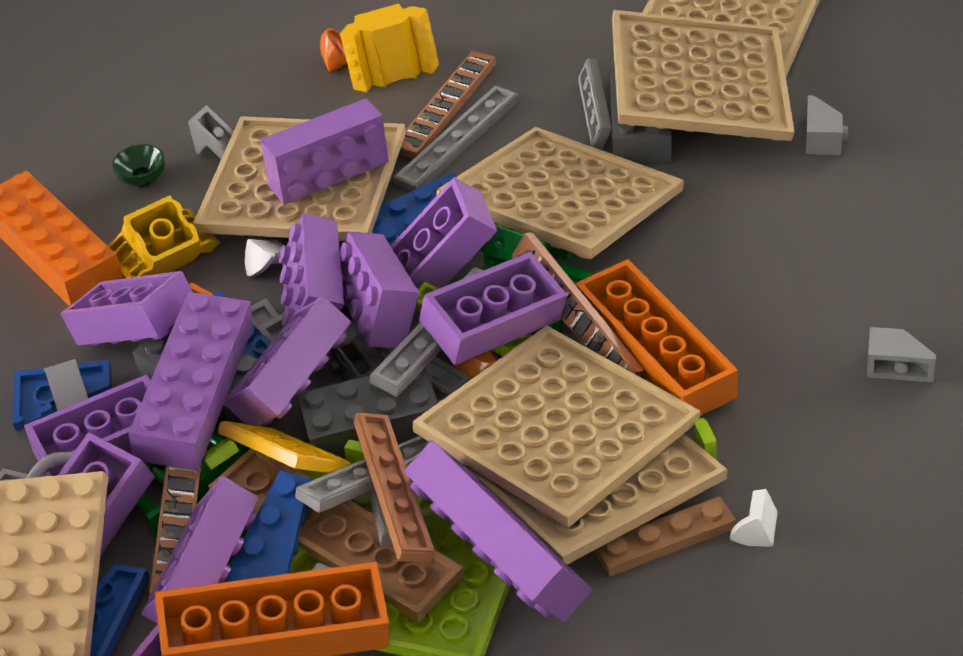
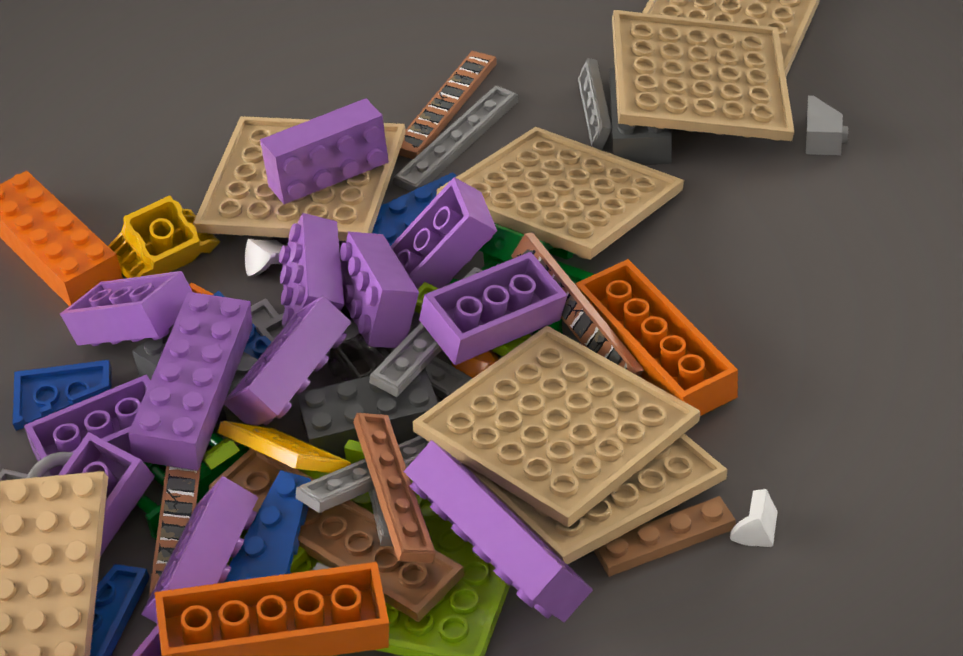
(66, 384): light grey slope -> none
(137, 160): dark green piece -> none
(209, 131): light grey slope -> none
(332, 50): orange piece -> none
(389, 46): yellow slope -> none
(704, 437): lime tile -> none
(898, 356): light grey slope -> none

